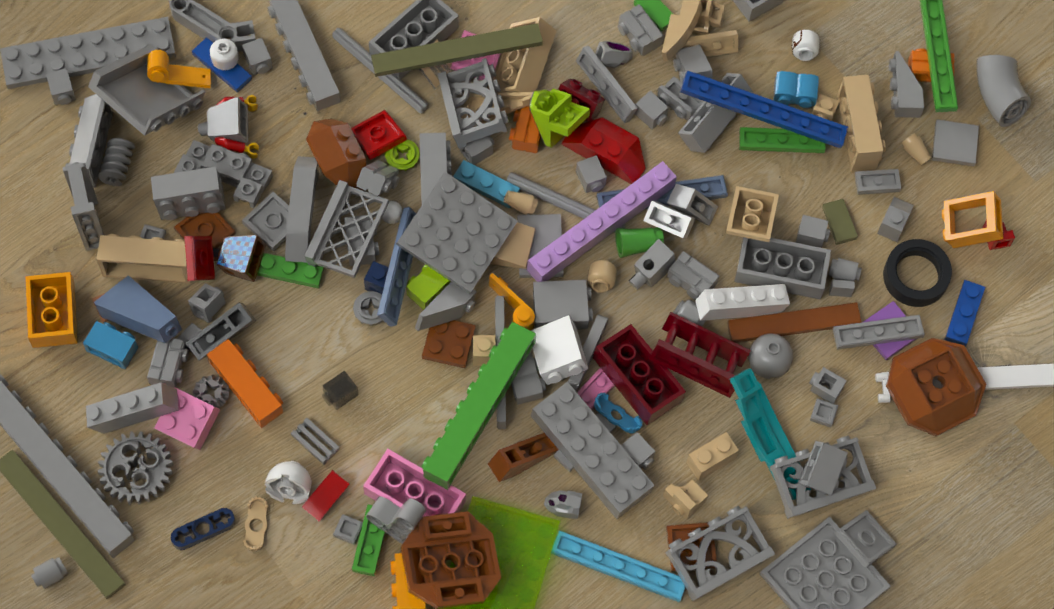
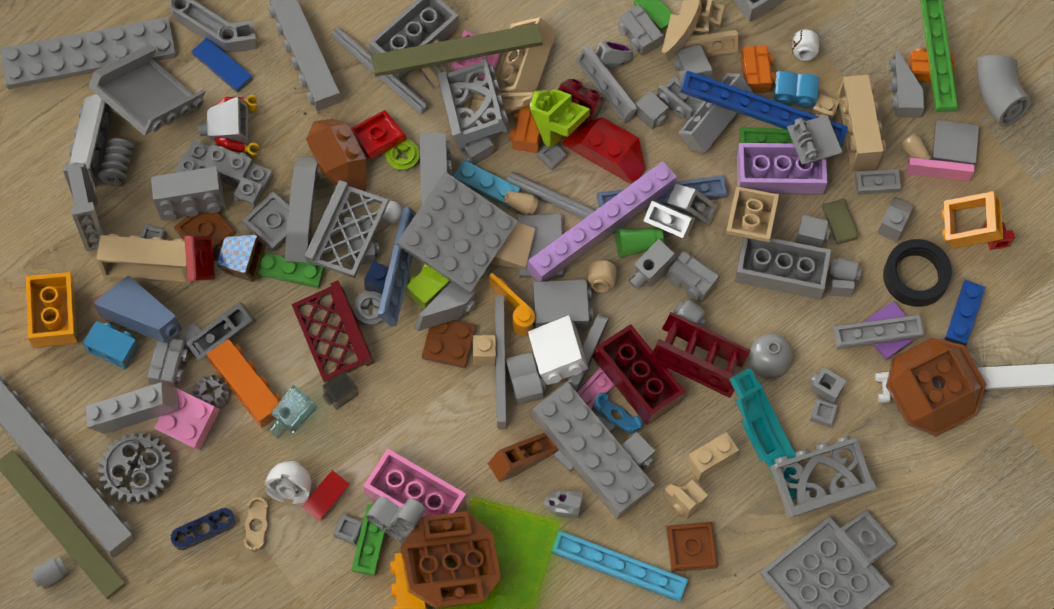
(61, 87): light grey brick -> none
(162, 72): light orange door -> none
(206, 302): light grey brick -> none
(224, 54): white head -> none
(257, 56): light grey brick -> none
(297, 406): none -> clear light blue torso
(302, 428): light grey tile -> none
(349, 322): none -> dark red fence
(378, 178): light grey brick -> none
(479, 406): bright green brick -> none
(552, 156): none -> light grey tile
(591, 174): light grey brick -> none
(705, 580): light grey fence -> none
(742, 302): white brick -> none
(756, 68): none -> orange brick
(778, 170): none -> lavender brick
(793, 322): dark orange tile -> none
(814, 139): none -> light grey hinge
(824, 468): light grey brick -> none
(940, 169): none -> bright pink tile

